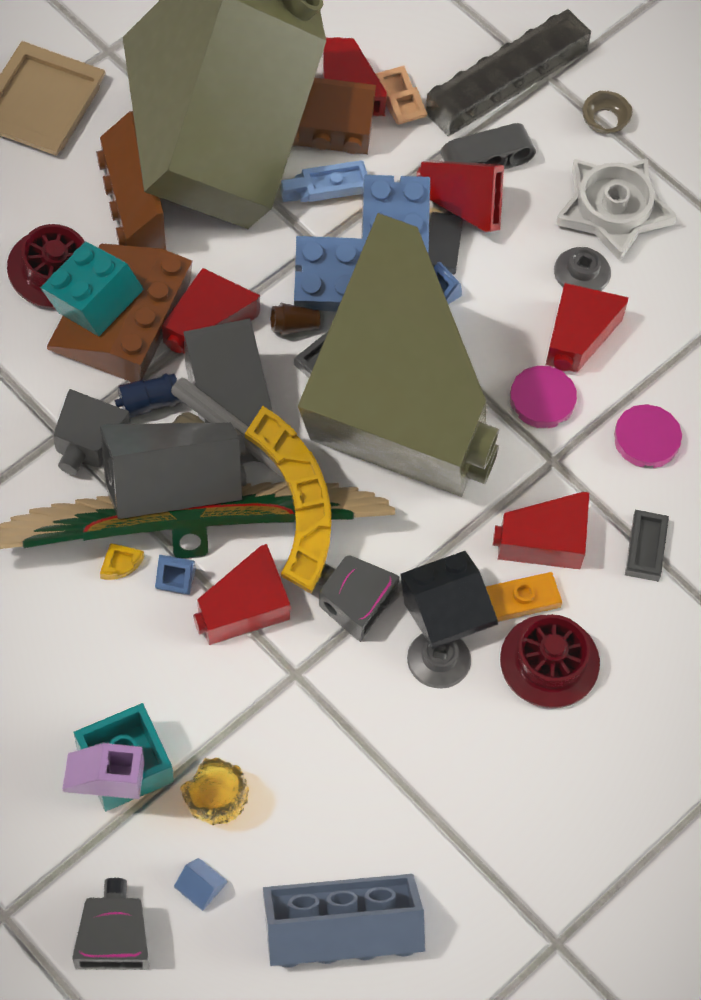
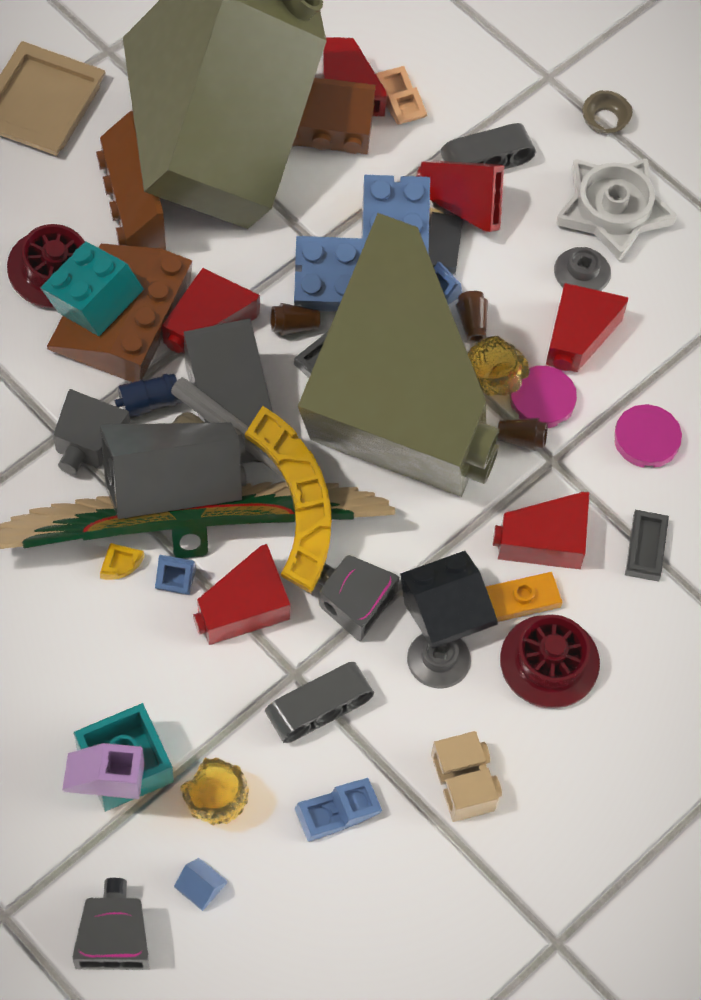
(319, 702): none -> dark grey beam
(325, 182): light blue hinge -> none
(338, 810): none -> medium blue slope
(343, 920): sand blue slope -> none
(463, 768): none -> tan piece
(473, 314): none -> reddish brown cone
(498, 366): none -> clear yellow hair
(507, 72): clear smoke brick -> none
(524, 433): none -> reddish brown cone

